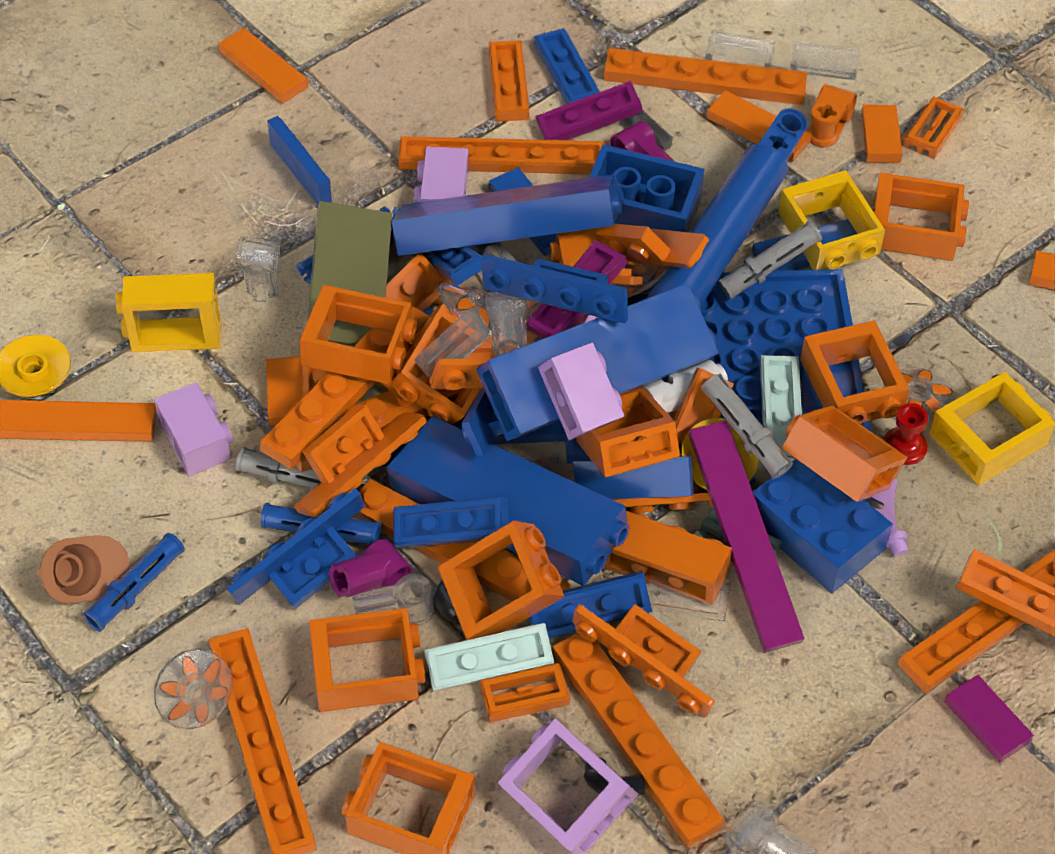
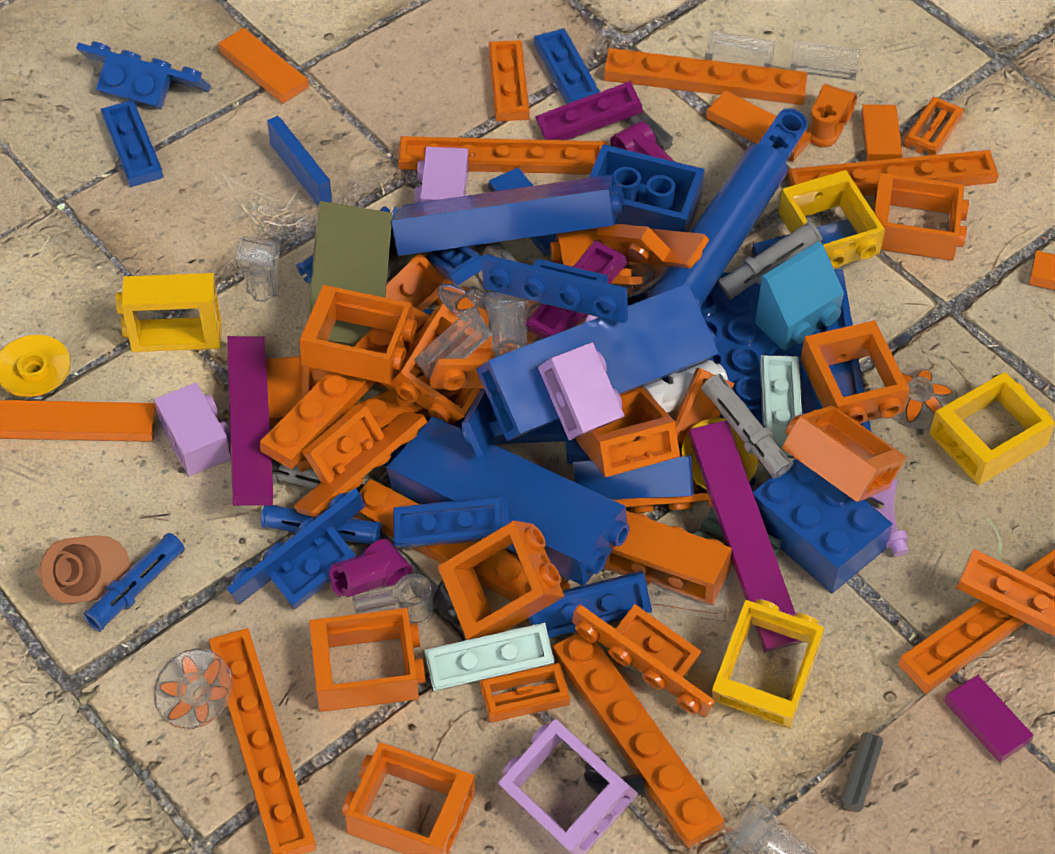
(132, 143): none -> blue tile
(136, 79): none -> blue bracket
(249, 421): none -> magenta tile
(754, 701): none -> yellow window
(799, 297): none -> dark azure slope
(861, 772): none -> dark grey axle
(907, 436): red piece -> none
(958, 168): none -> orange tile

